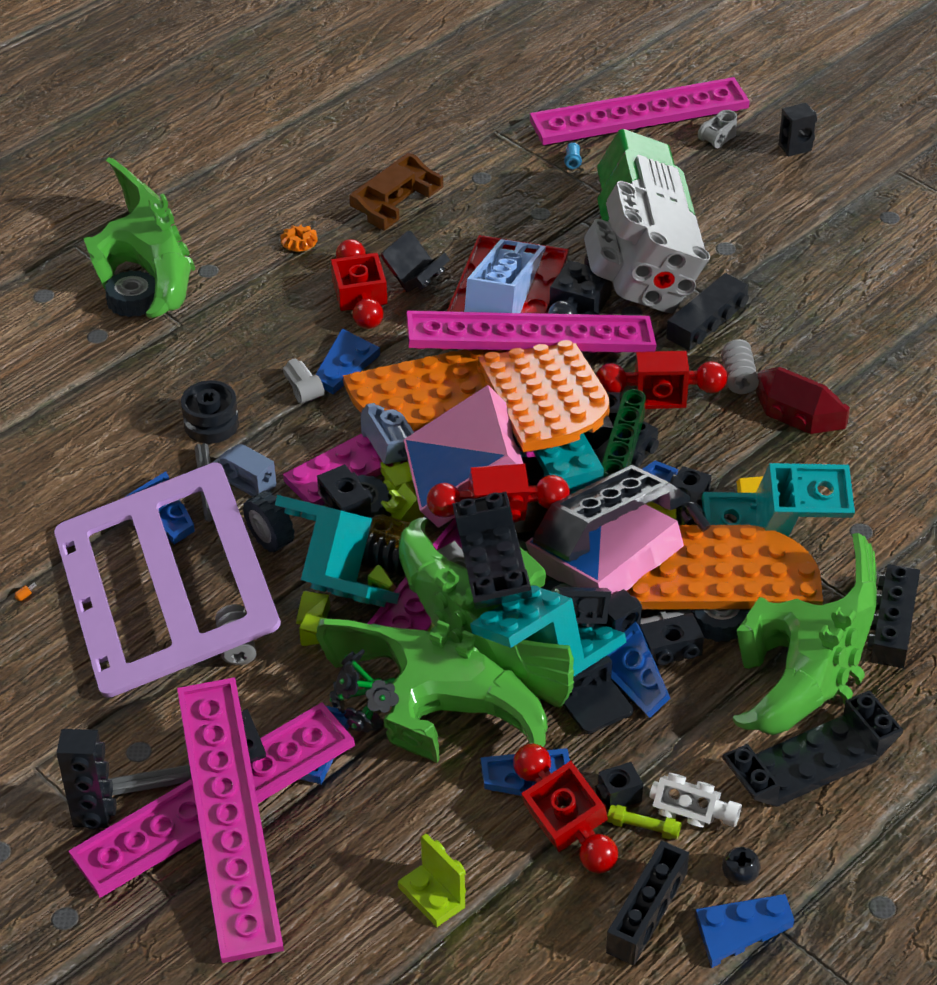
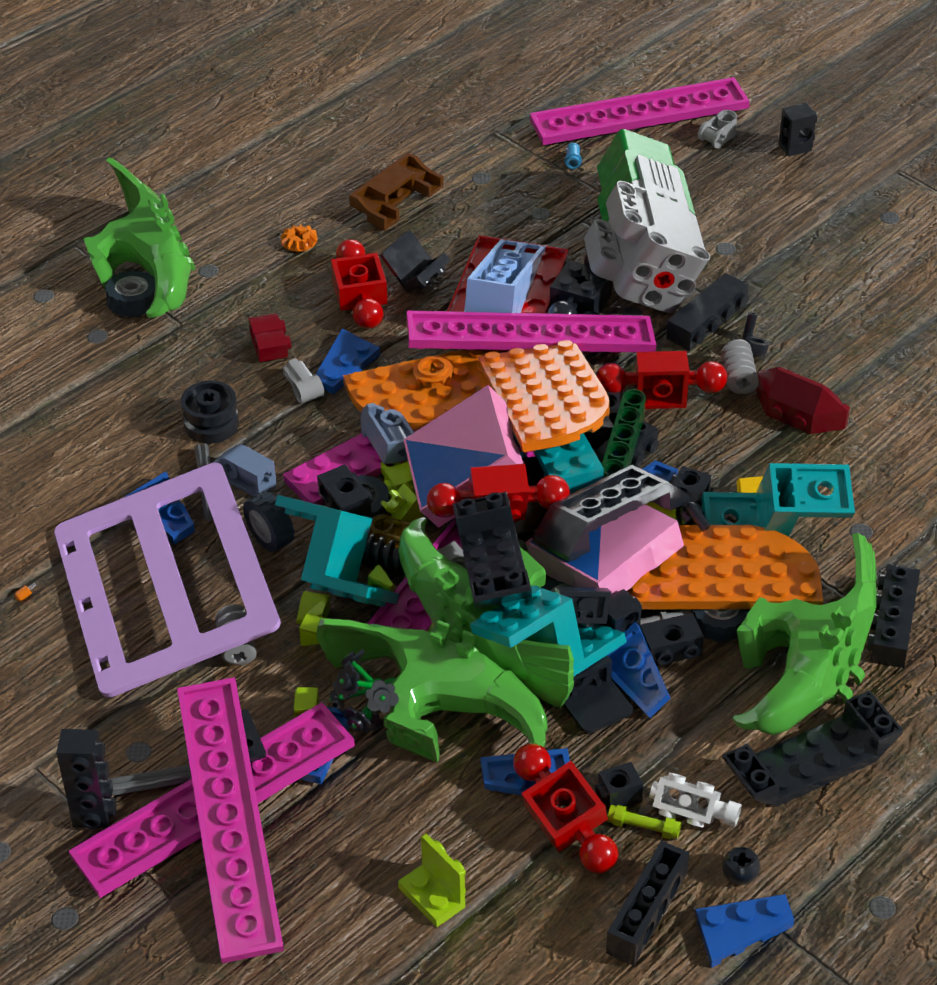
(269, 337): none -> dark red brick
(305, 699): none -> lime slope
(441, 366): none -> orange gear
(758, 345): none -> black plate

